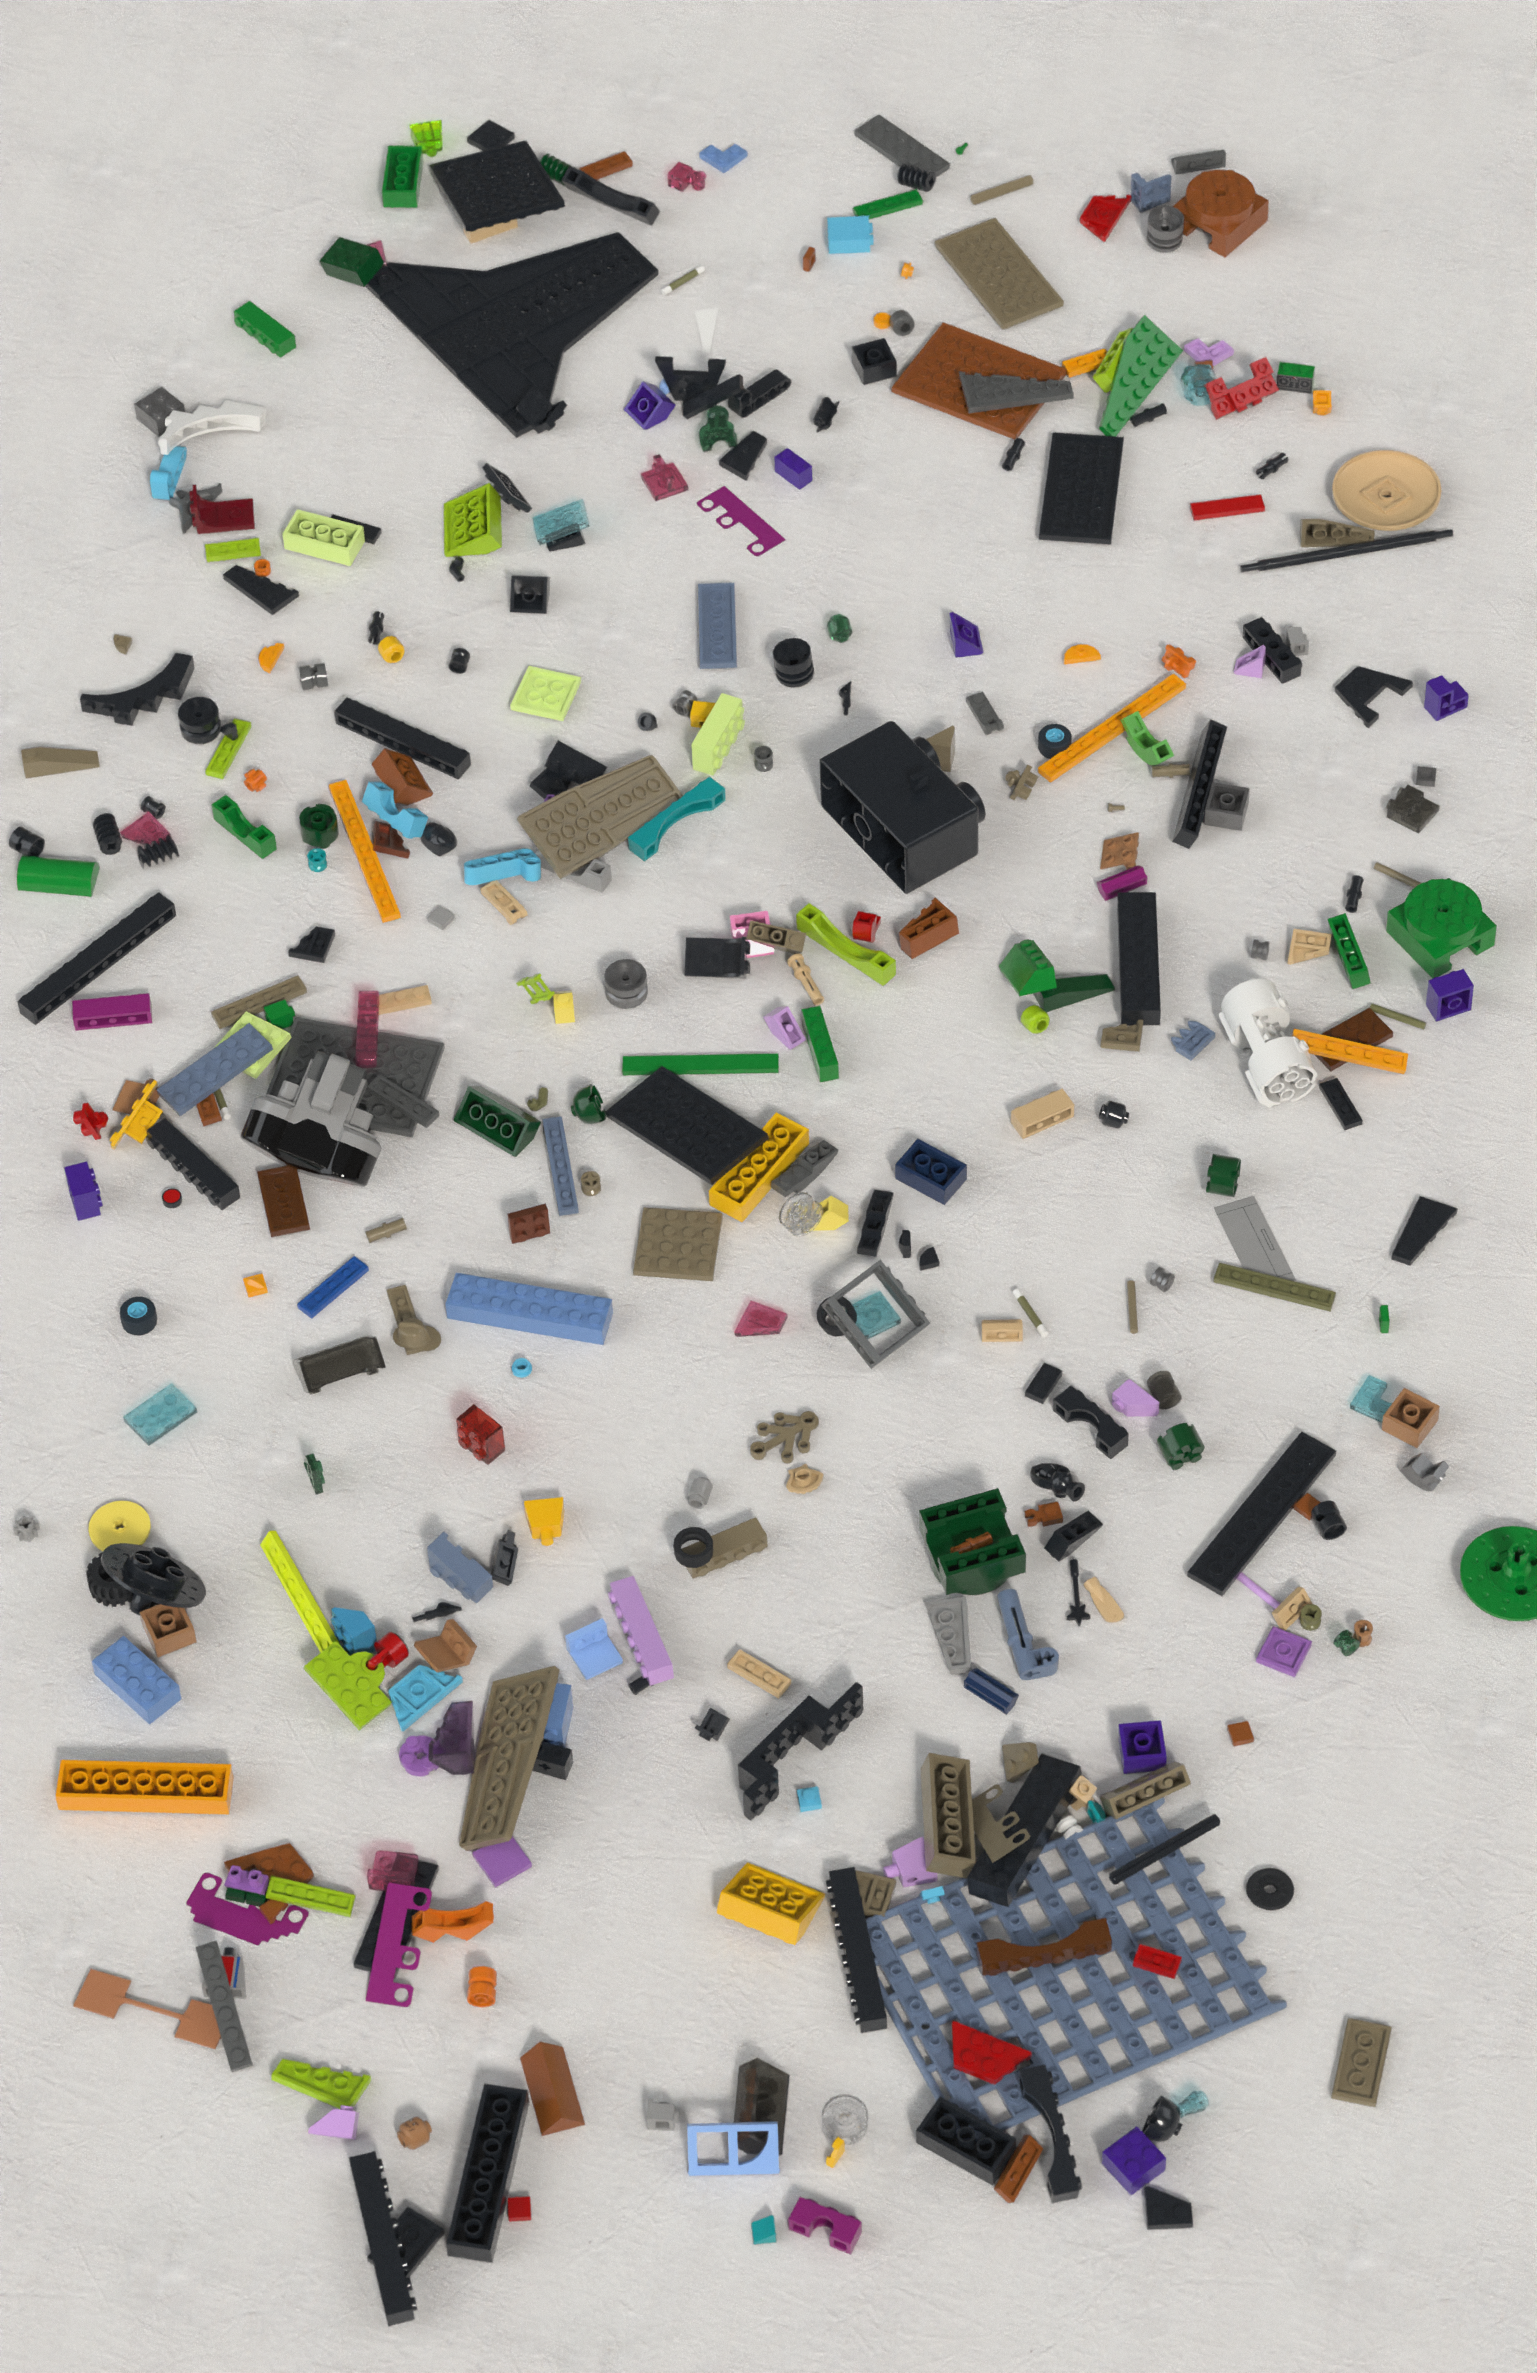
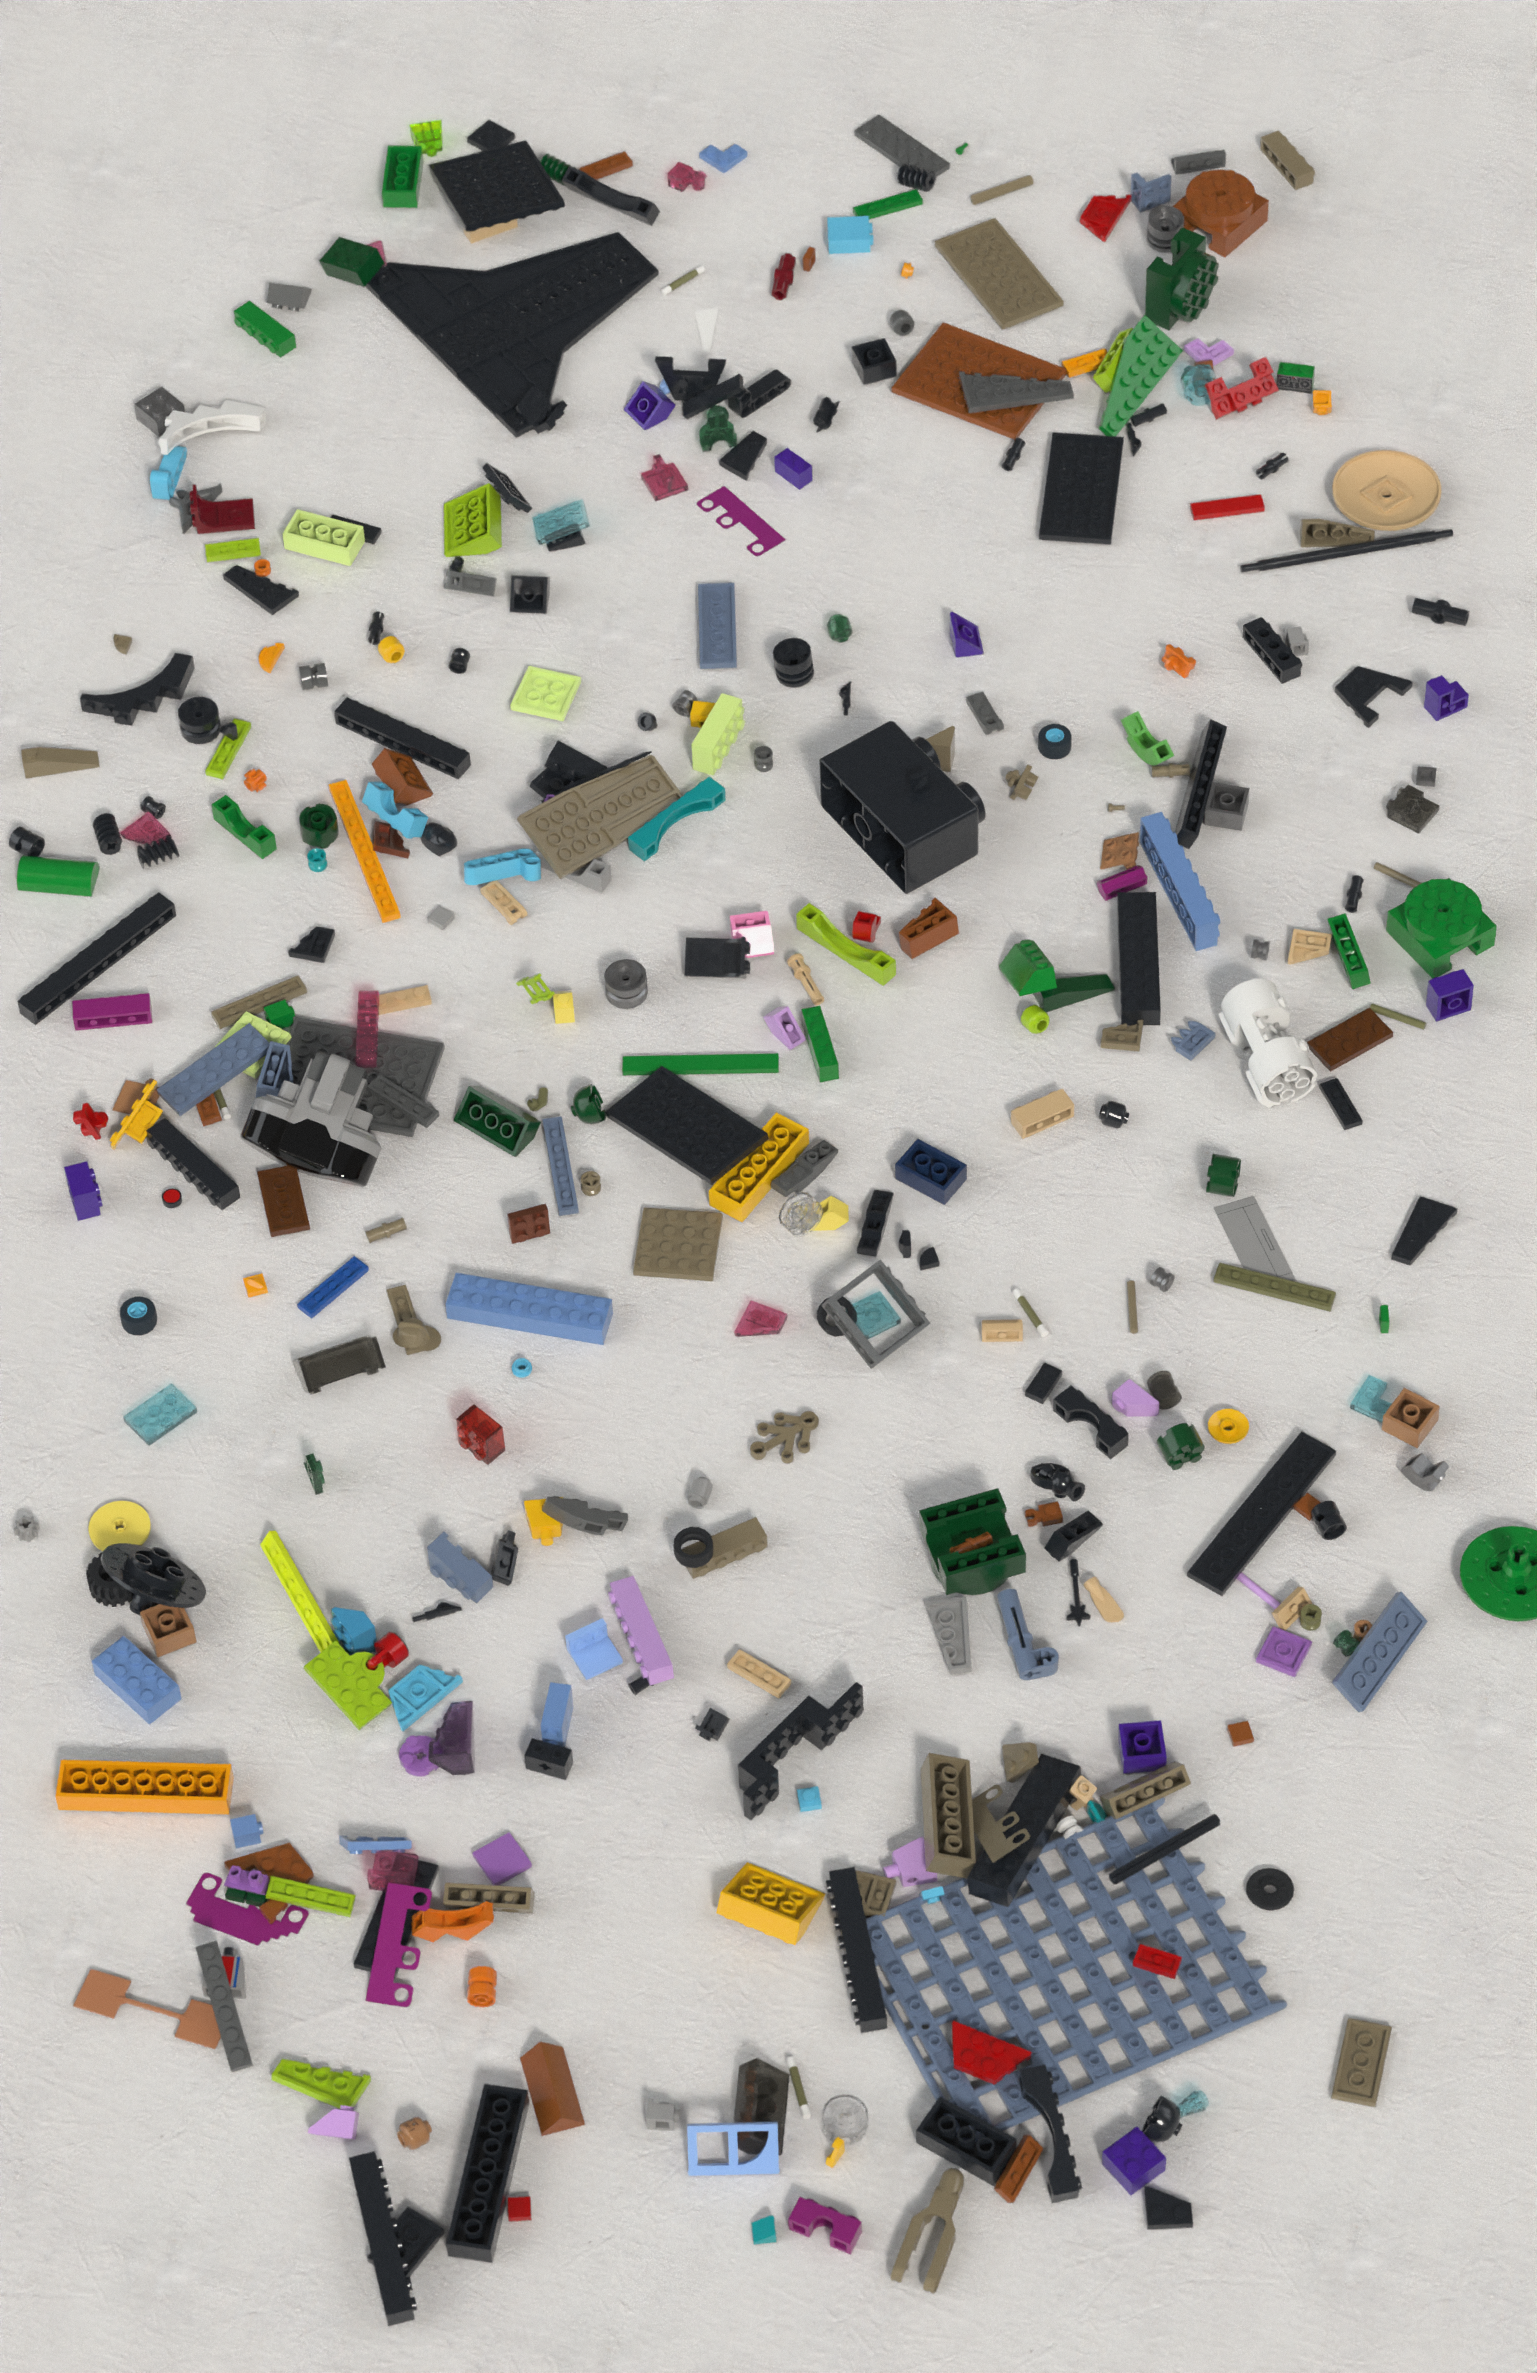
(246, 1830): none -> medium blue brick
(275, 1070): none -> sand blue wedge
(288, 295): none -> dark grey slope
(396, 1844): none -> medium blue wing
(448, 1650): medium nougat bracket -> none
(471, 583): none -> dark grey plate
(503, 1897): none -> dark tan brick
(506, 1755): dark tan wing -> none
(578, 1515): none -> dark grey slope
(605, 771): none -> black sword
(776, 937): dark tan slope -> none
(783, 276): none -> dark red piece
(798, 2087): none -> olive bar
(803, 1479): tan animal -> none
(882, 320): light orange tile -> none
(941, 2205): none -> dark tan piece
(990, 1690): dark blue piece -> none
(1000, 1956): reddish brown arch -> none
(1081, 653): light orange plate -> none
(1110, 728): light orange plate -> none
(1133, 440): none -> black hand
(1179, 881): none -> medium blue brick
(1183, 287): none -> dark green piece
(1231, 1420): none -> yellow dish
(1252, 663): lavender slope -> none
(1287, 160): none -> dark tan brick
(1353, 1052): light orange plate -> none
(1379, 1651): none -> sand blue plate
(1440, 611): none -> black piece

